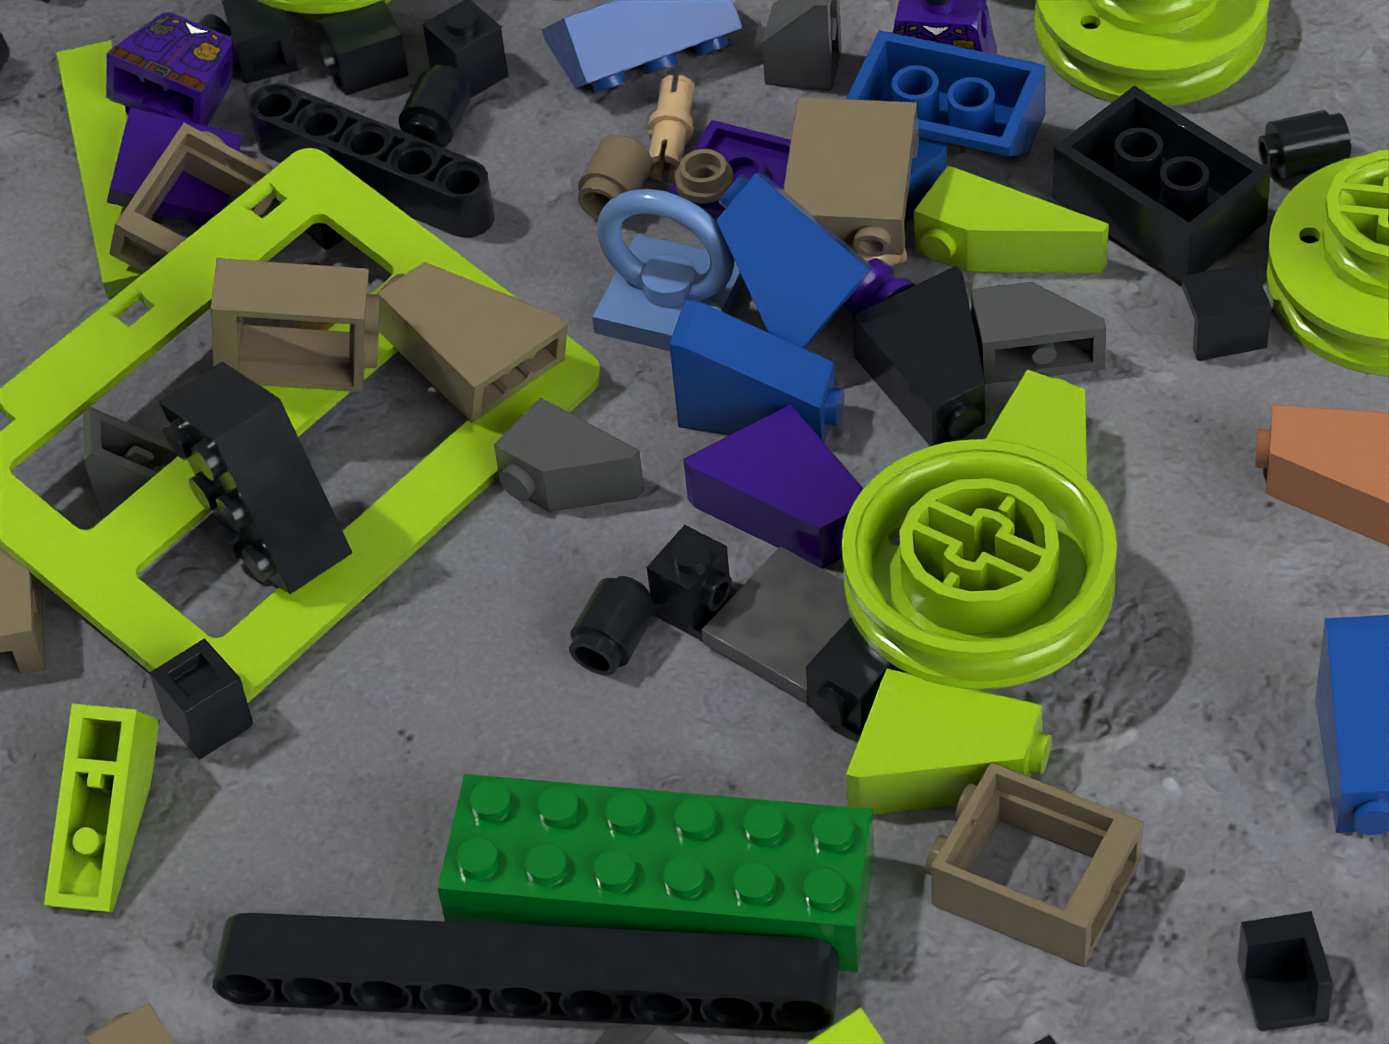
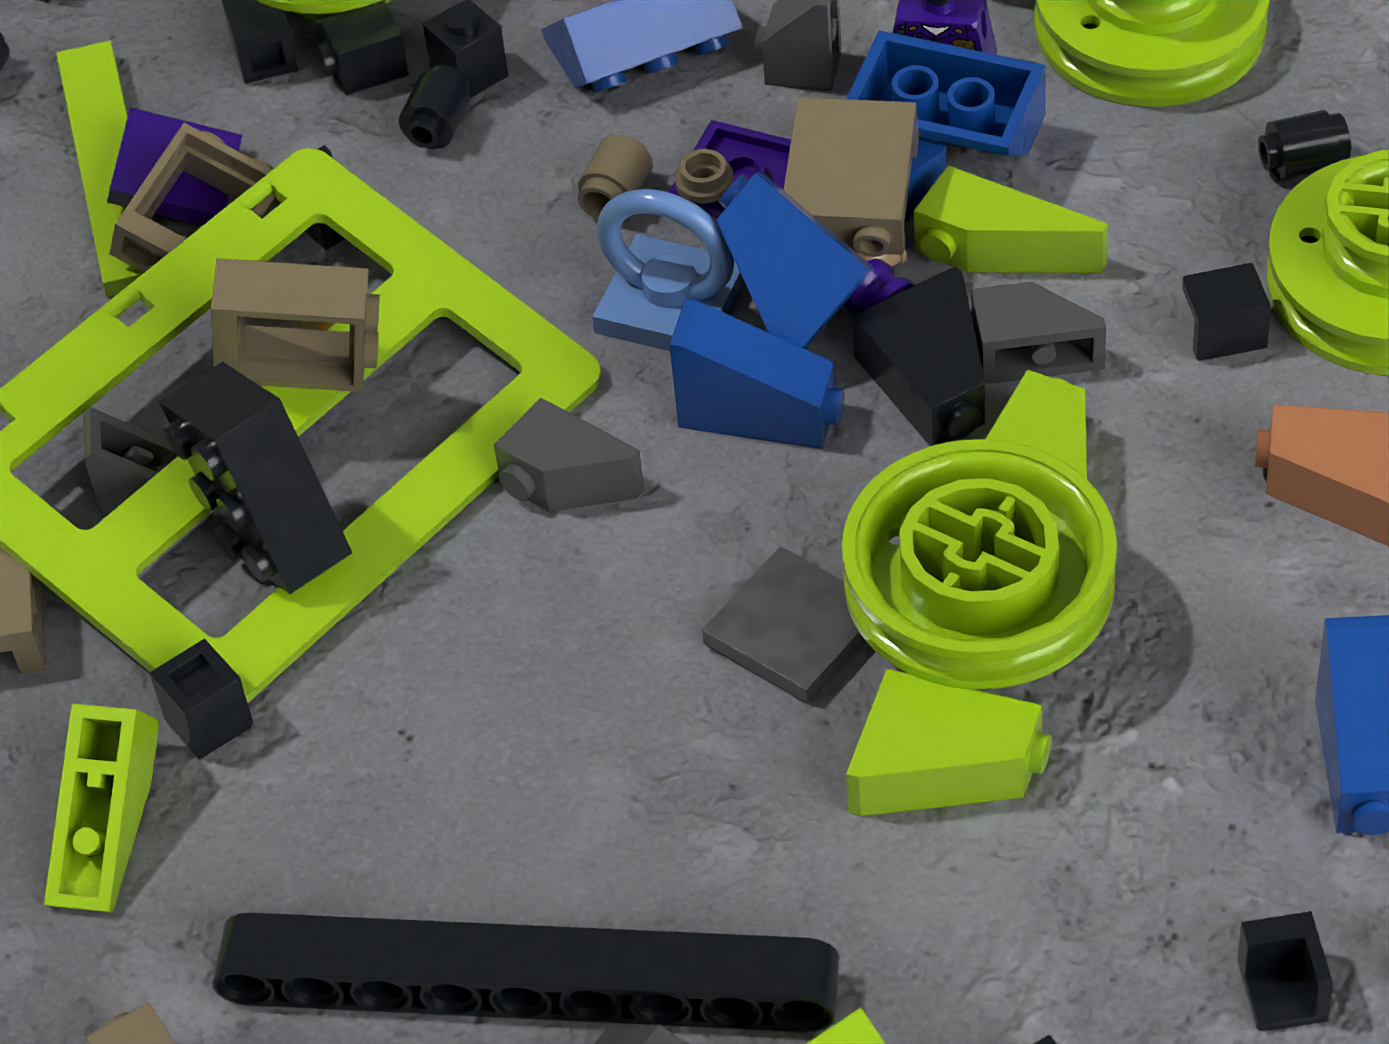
(173, 67): dark purple torso -> none
(406, 170): black beam -> none
(468, 336): dark tan slope -> none
(611, 625): black brick -> none
(657, 862): green brick -> none
(671, 126): tan pin -> none
(690, 581): black brick -> none
(776, 486): dark purple slope -> none
(845, 679): black brick -> none
(1053, 814): dark tan window -> none
(1161, 184): black brick -> none

